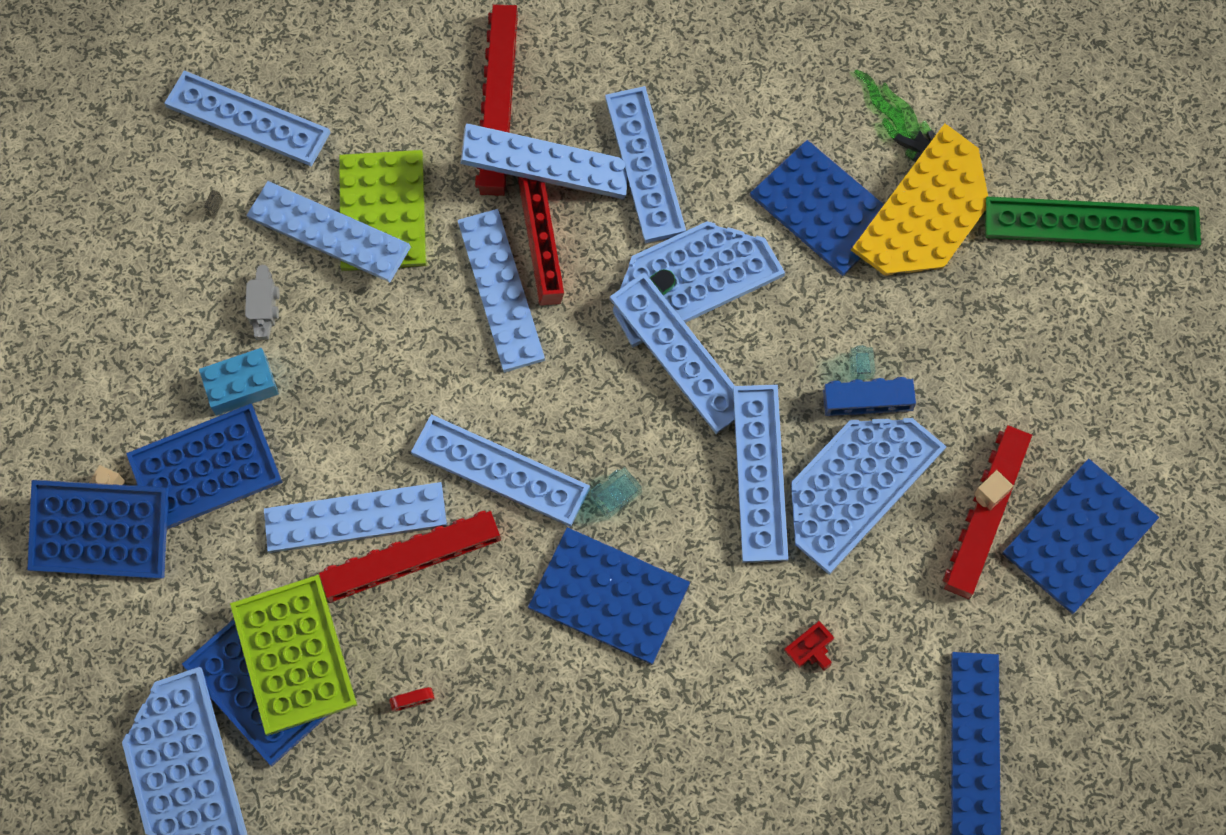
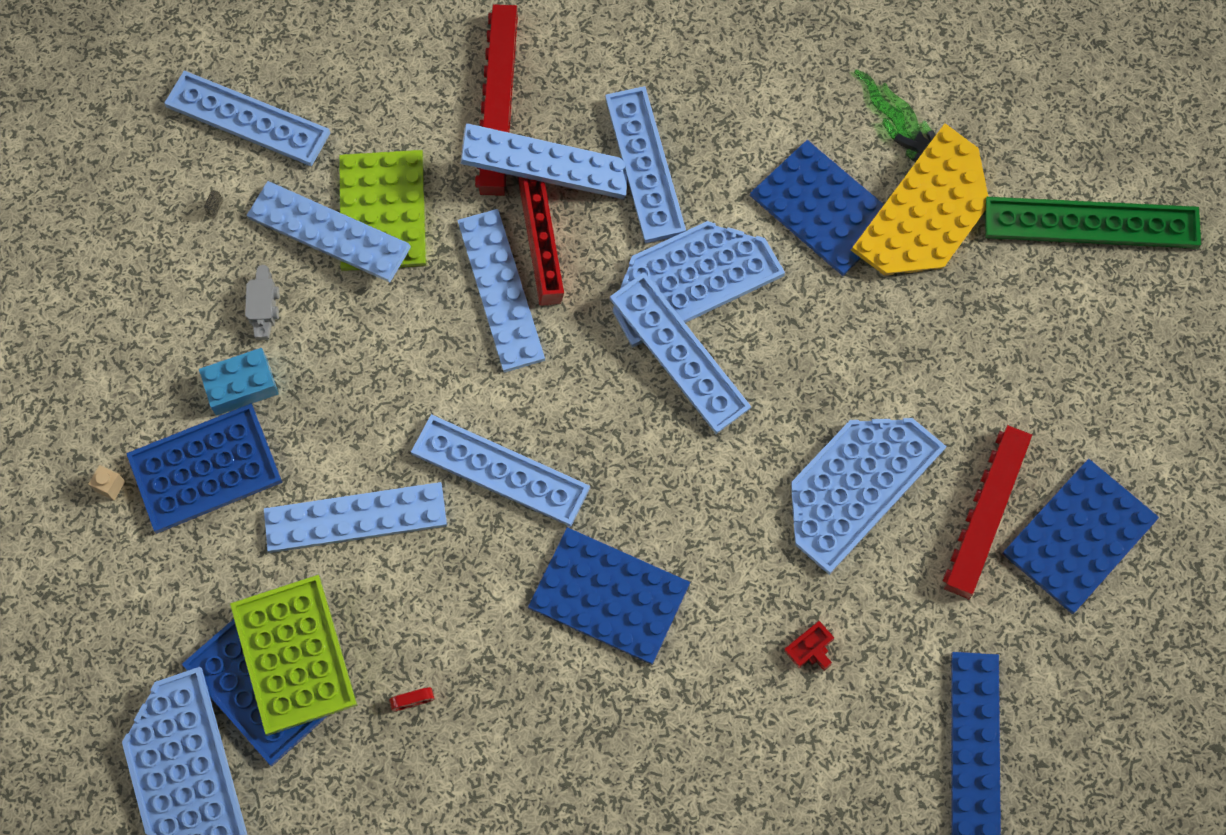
(98, 528): blue plate -> none
(410, 556): red brick -> none
(615, 492): clear light blue brick -> none
(663, 280): black tile -> none
(760, 474): light blue plate -> none
(862, 362): clear light blue brick -> none
(869, 396): blue brick -> none
(993, 490): tan brick -> none

